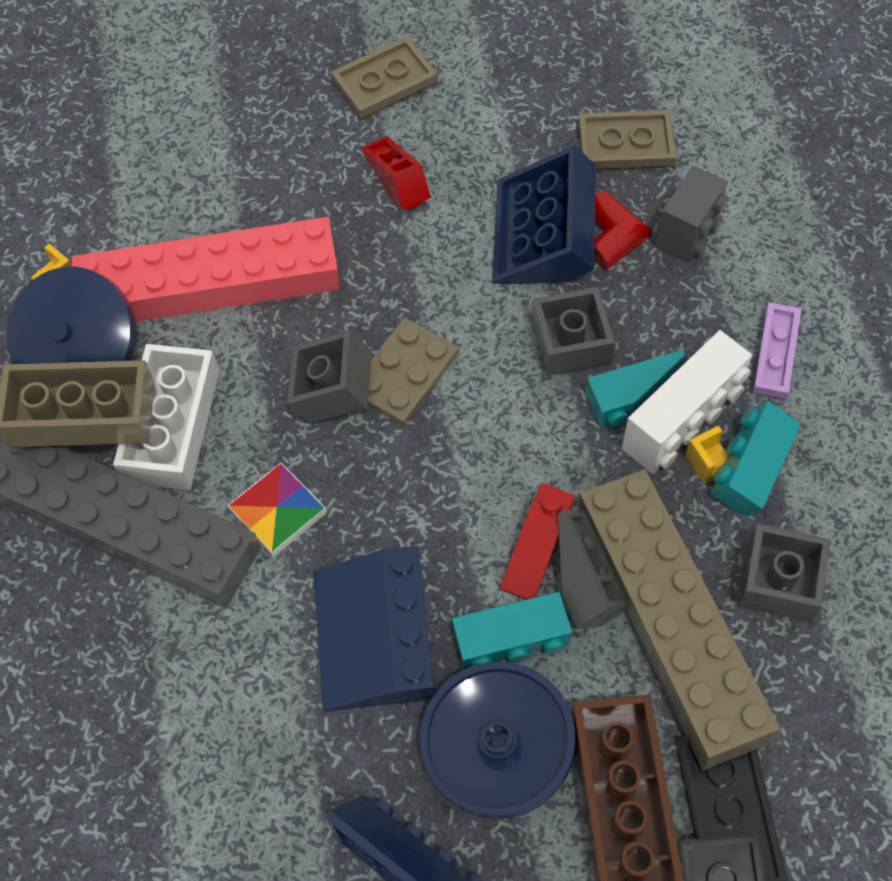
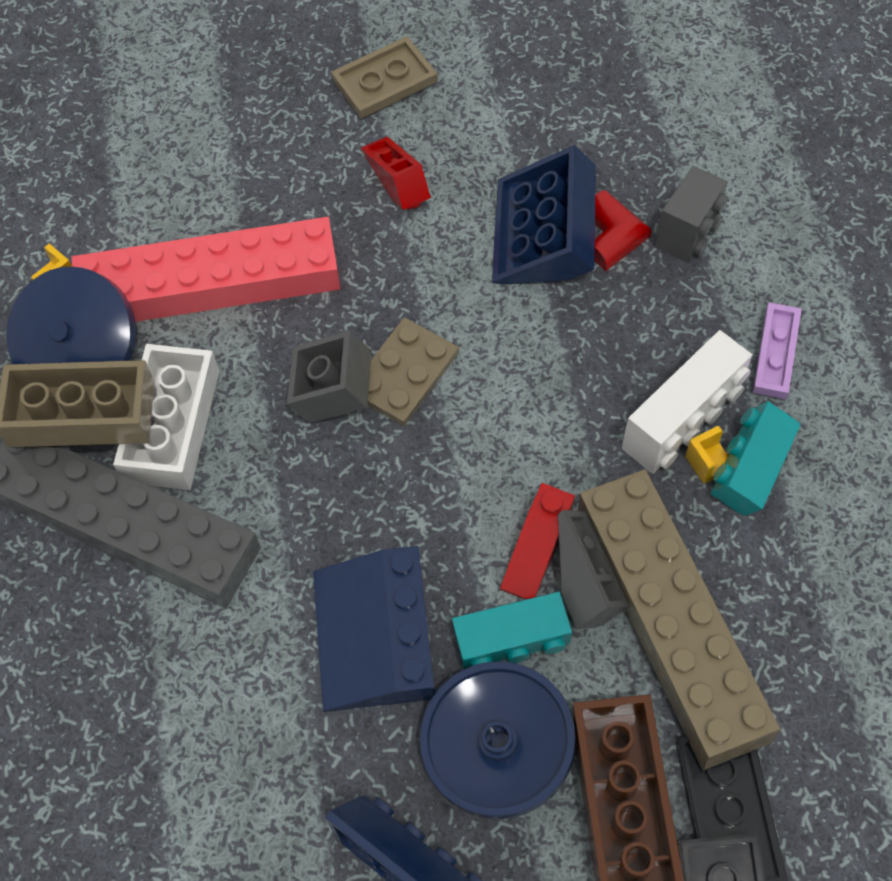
(277, 509): tile -> none
(572, 331): dark grey brick -> none
(622, 391): teal slope -> none
(628, 139): dark tan plate -> none
(785, 572): dark grey brick -> none

